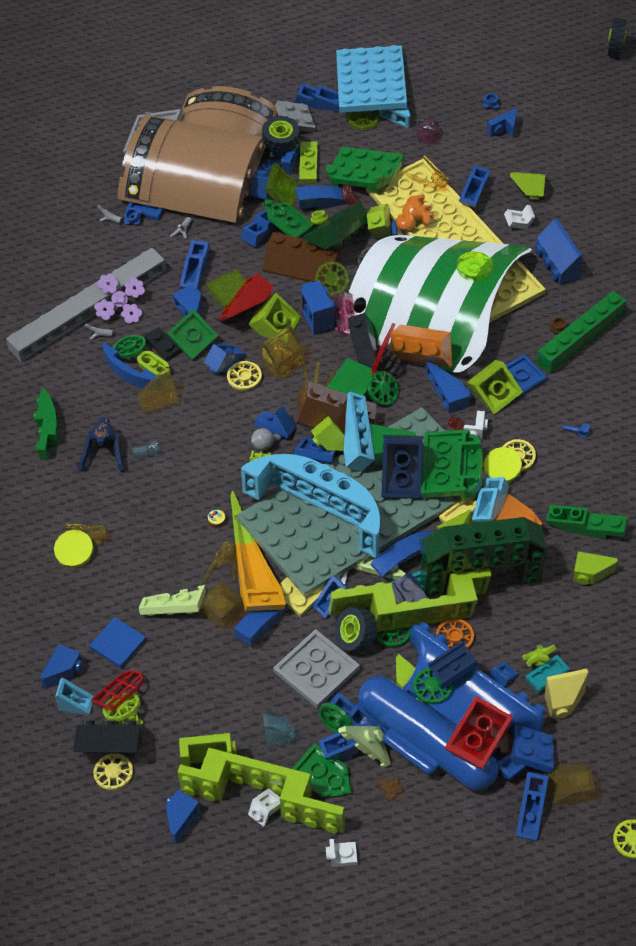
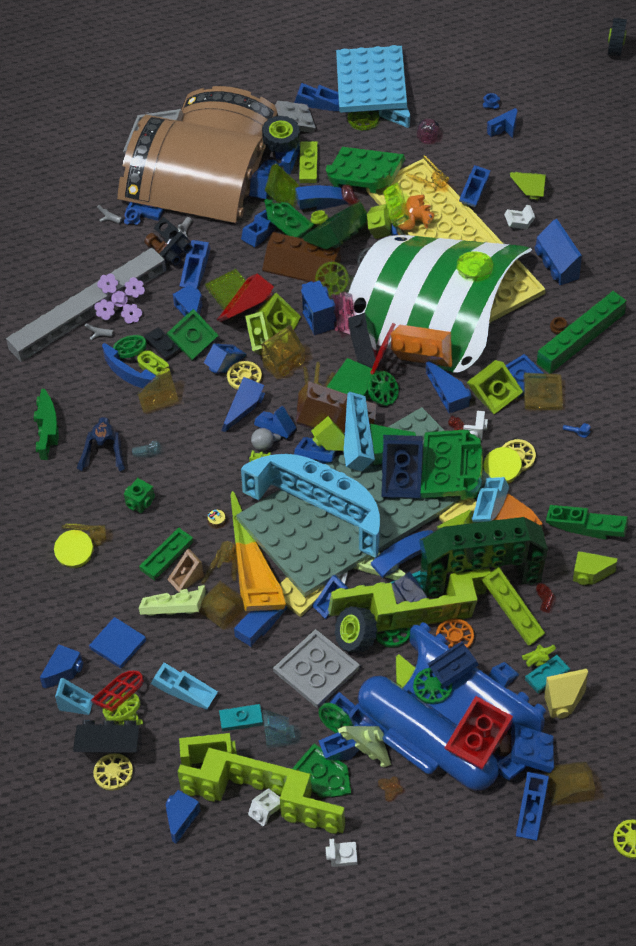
(139, 495): none -> green brick
(166, 554): none -> green plate
(173, 244): none -> black hips
(183, 686): none -> medium azure slope
(187, 571): none -> medium nougat slope
(241, 717): none -> teal plate
(244, 402): none -> blue slope
(258, 330): none -> lime slope
(396, 204): none -> clear neon green plate
(513, 606): none -> lime tile
(542, 391): none -> clear yellow tile
(546, 596): none -> clear red arm

